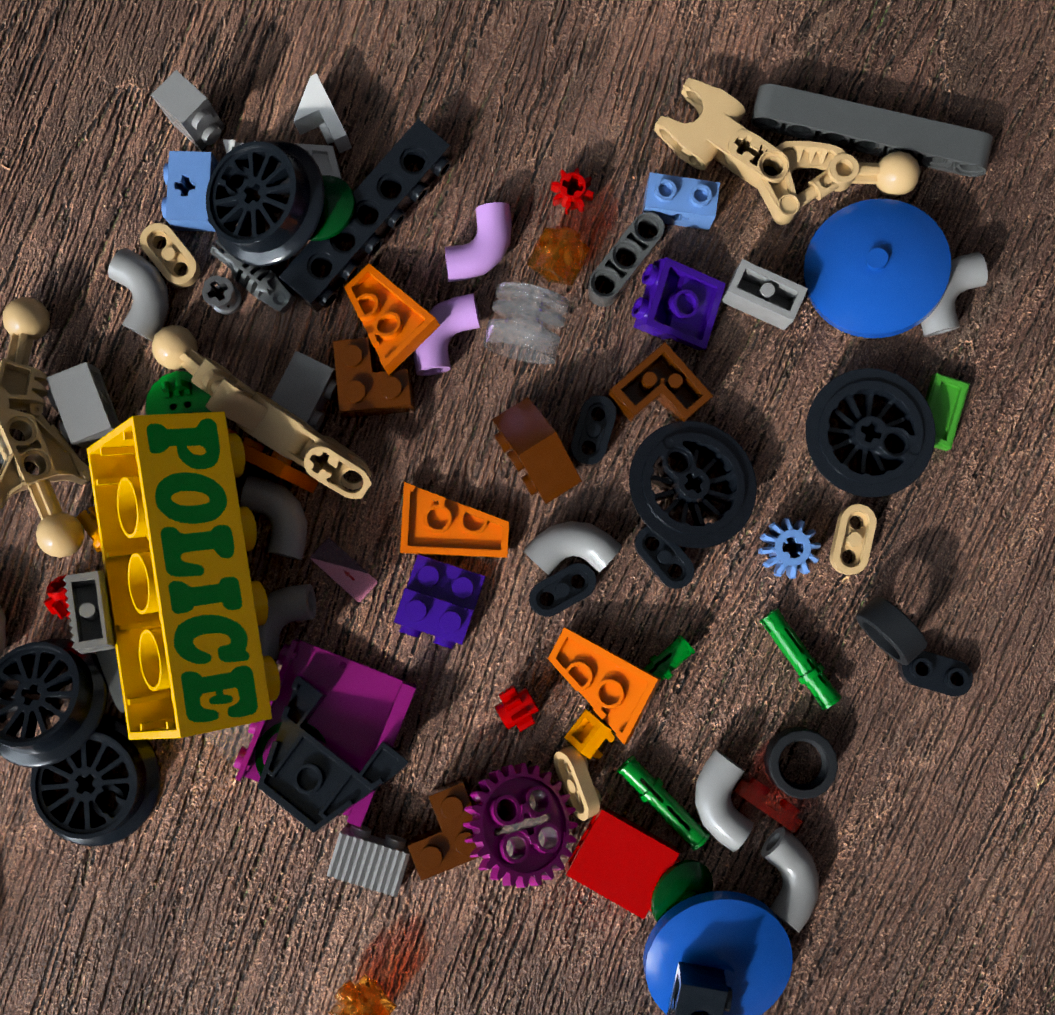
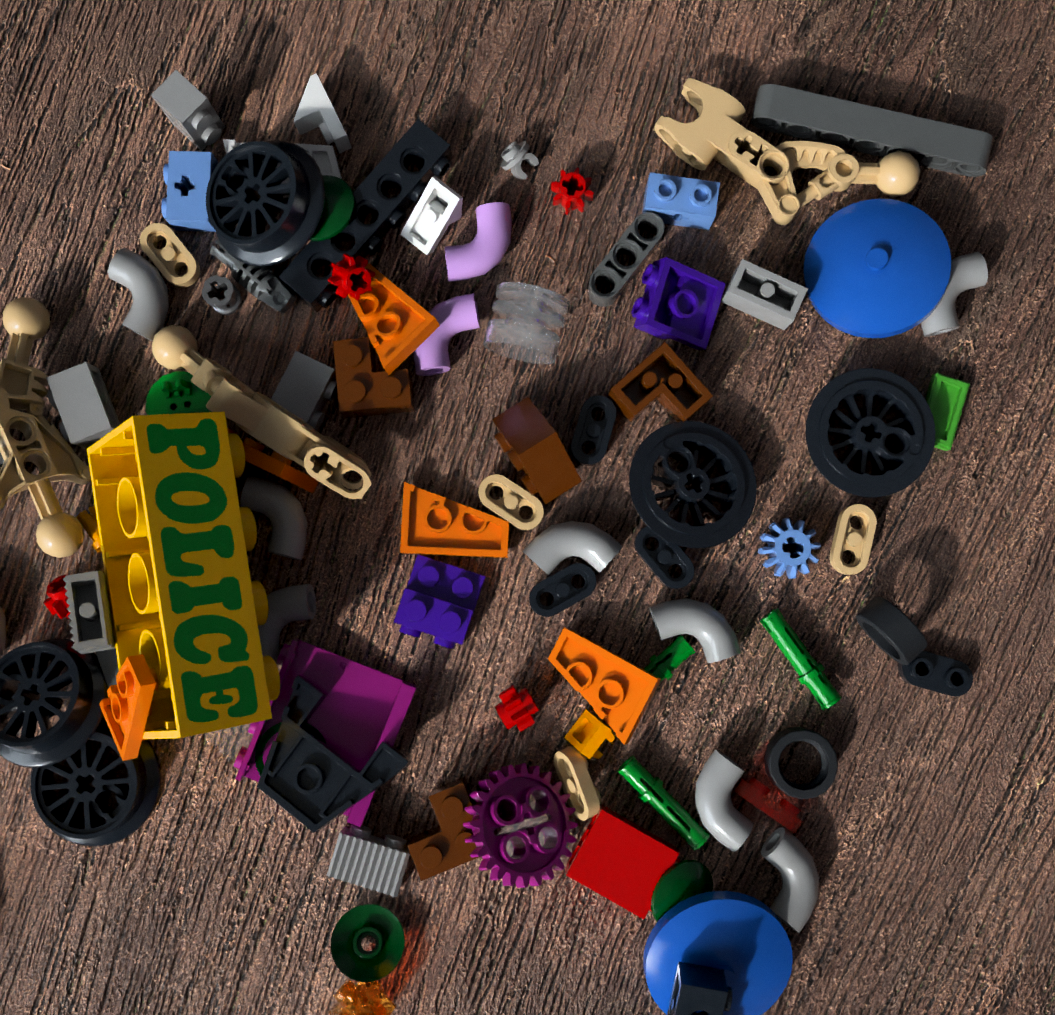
(130, 705): none -> orange wing
(341, 276): none -> red gear
(343, 569): clear pink sticker -> none
(349, 934): none -> dark green dish
(432, 215): none -> white slope
(511, 502): none -> tan plate
(513, 157): none -> light grey plate
(559, 255): clear orange brick -> none
(699, 621): none -> light grey cylinder

